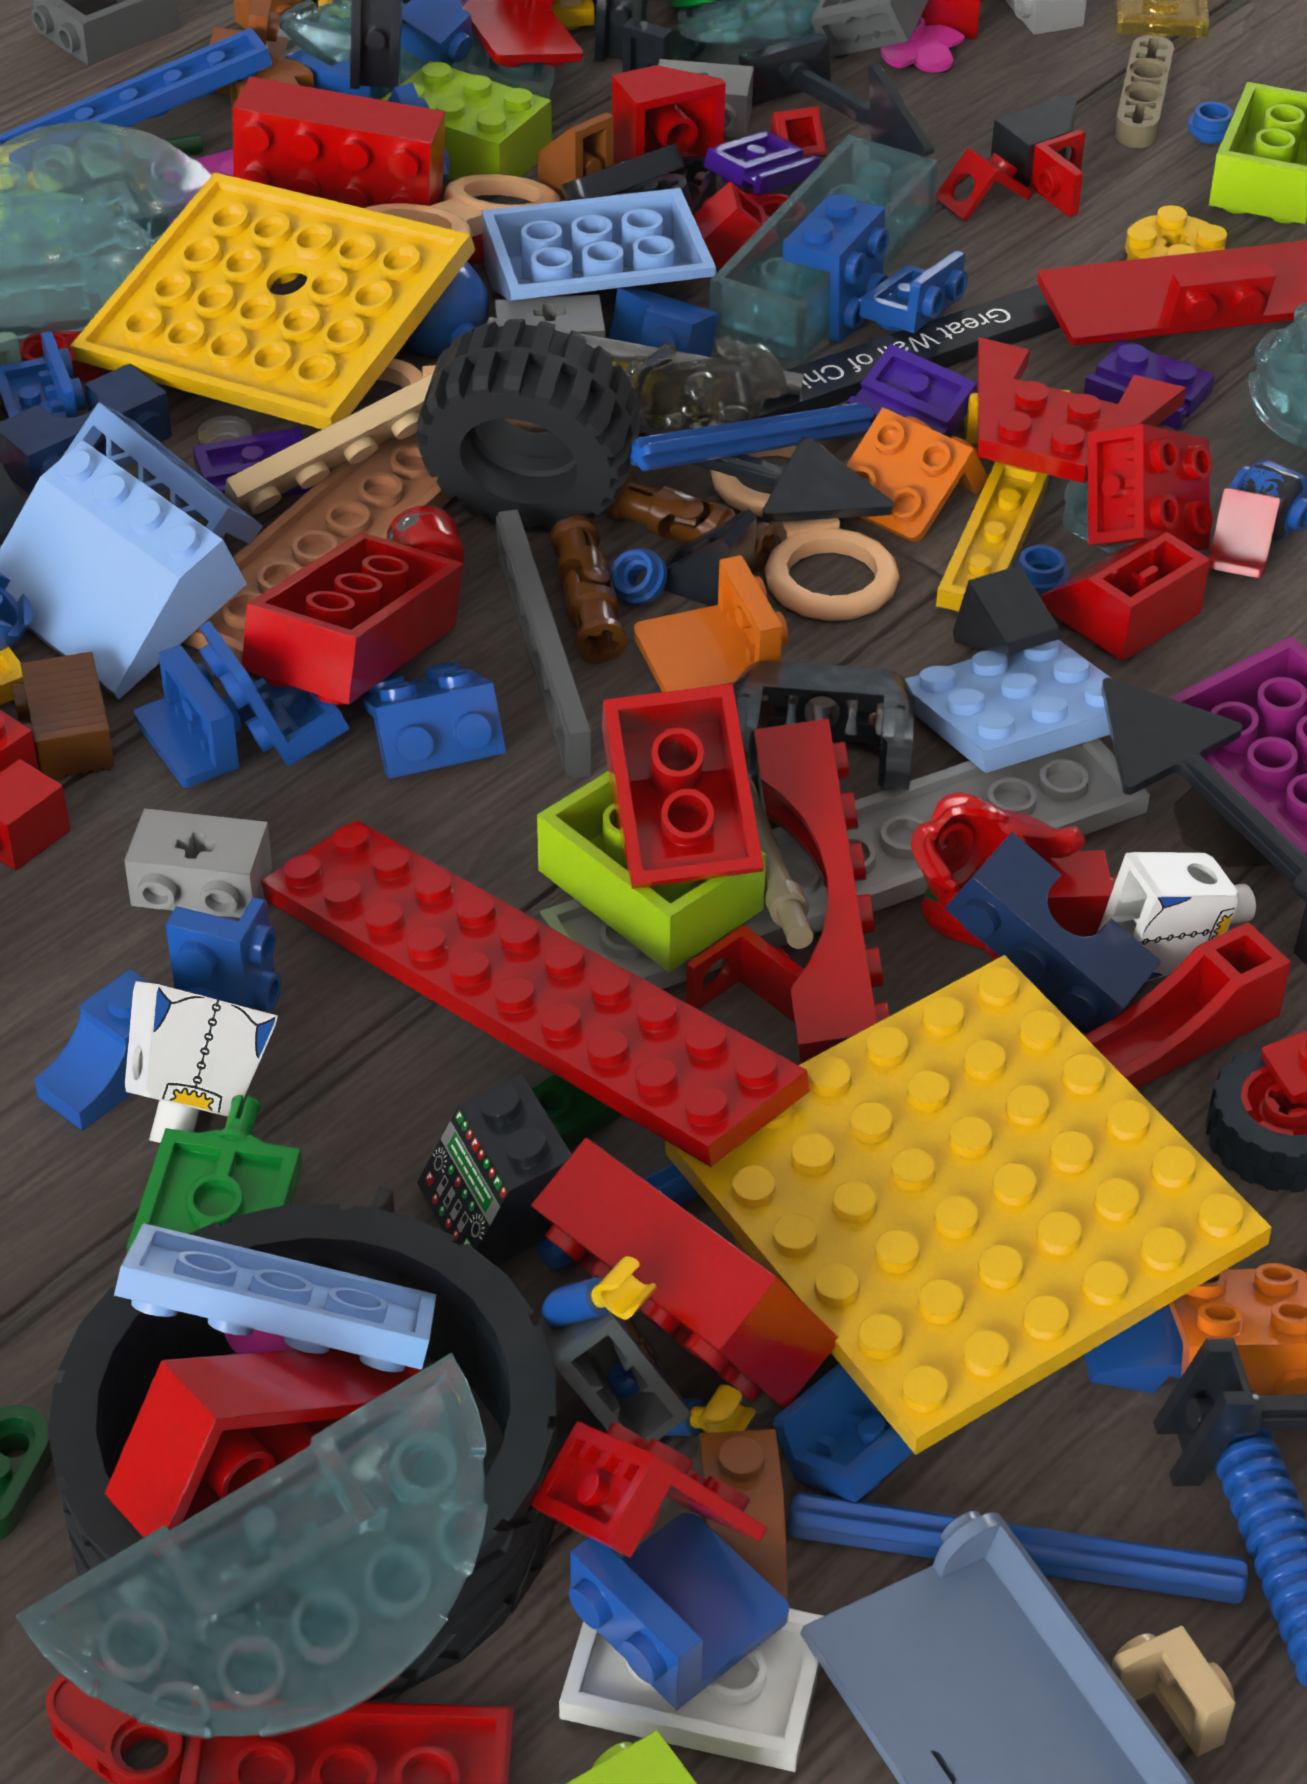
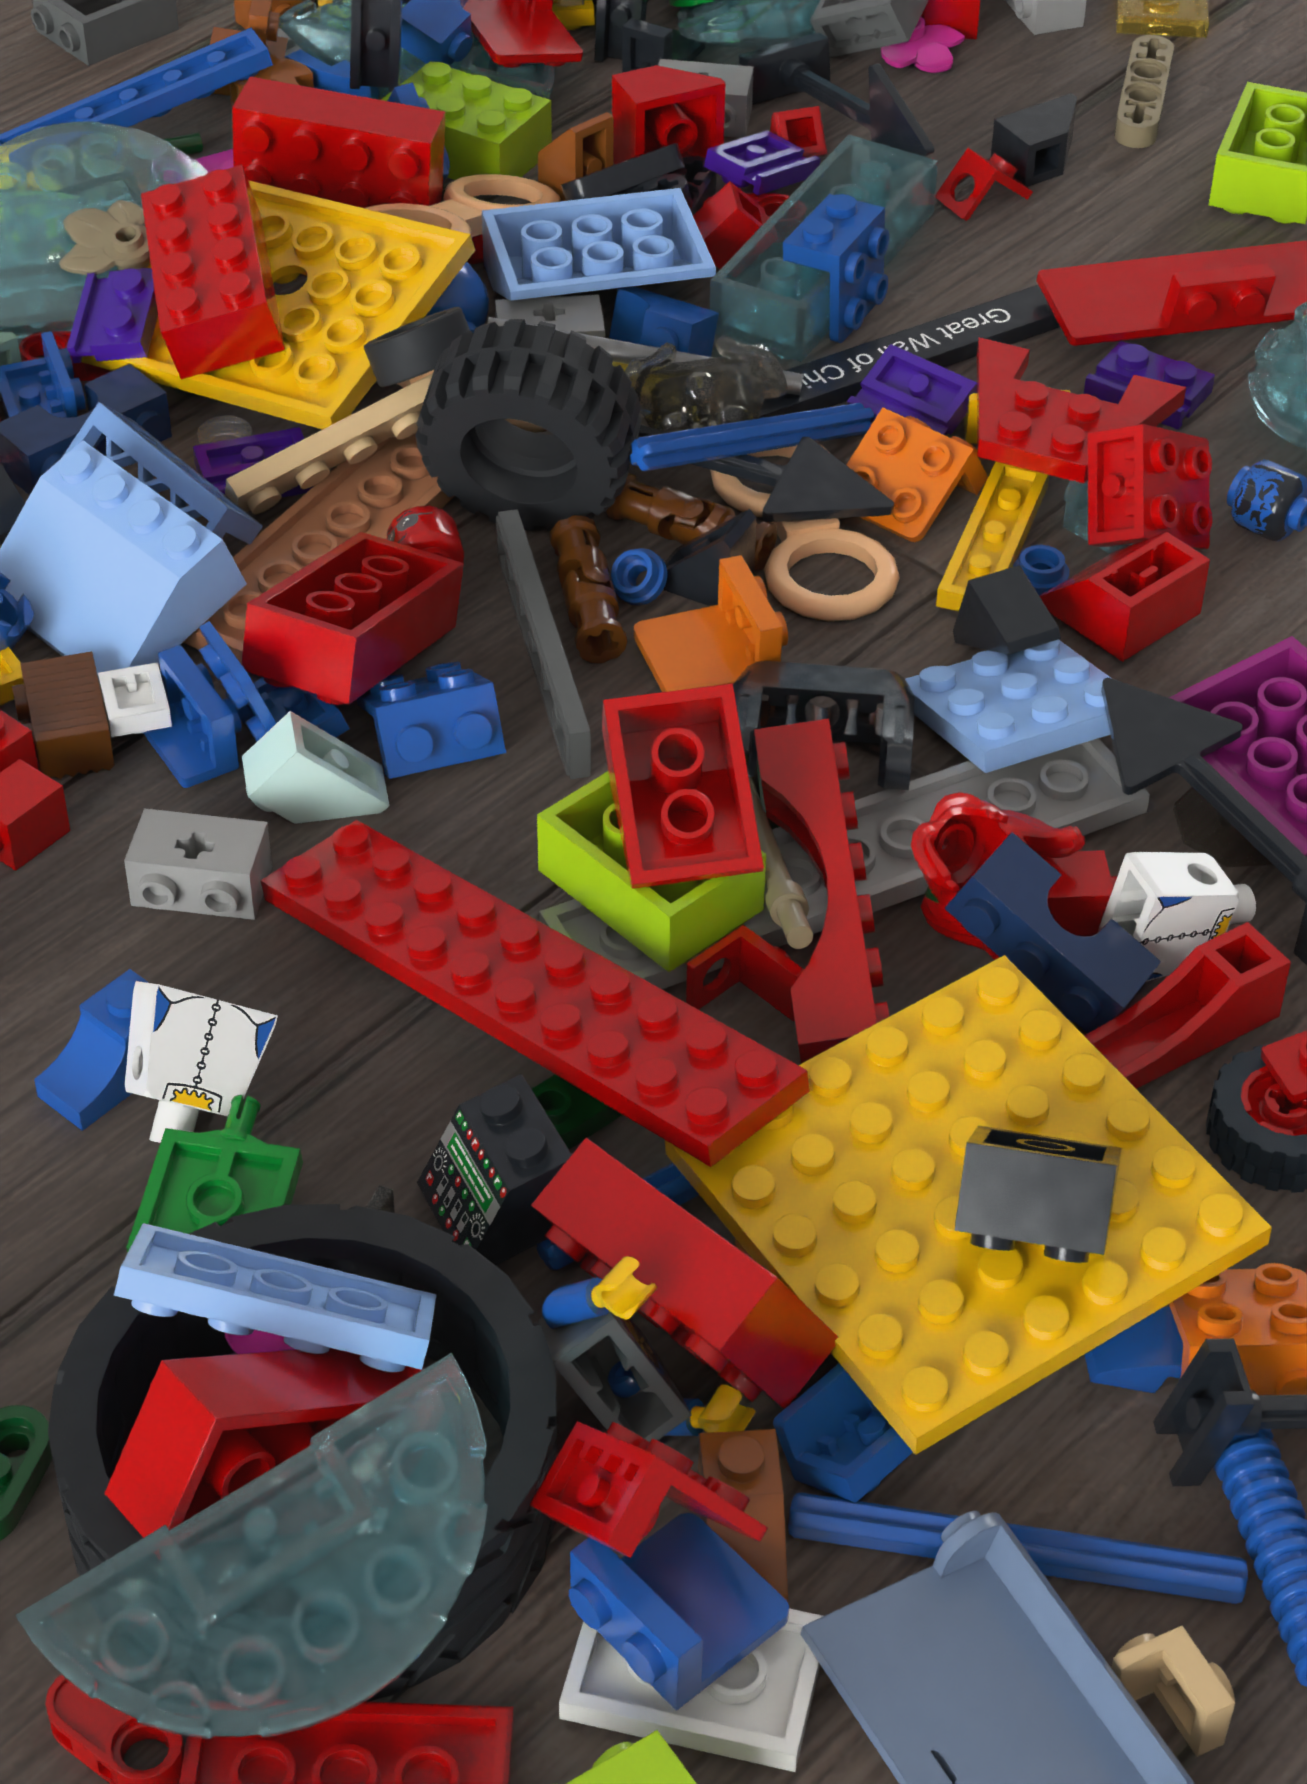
(106, 239): none -> dark tan plate
(115, 316): none -> dark purple plate
(134, 699): none -> white bracket
(211, 272): none -> red brick
(225, 956): blue bracket -> none
(311, 774): none -> light aqua slope
(414, 347): none -> black tyre
(916, 295): blue bracket -> none
(1037, 1193): none -> black slope
(1056, 177): red bracket -> none
(1172, 234): yellow plate -> none
(1210, 122): blue plate -> none
(1243, 532): bracket -> none

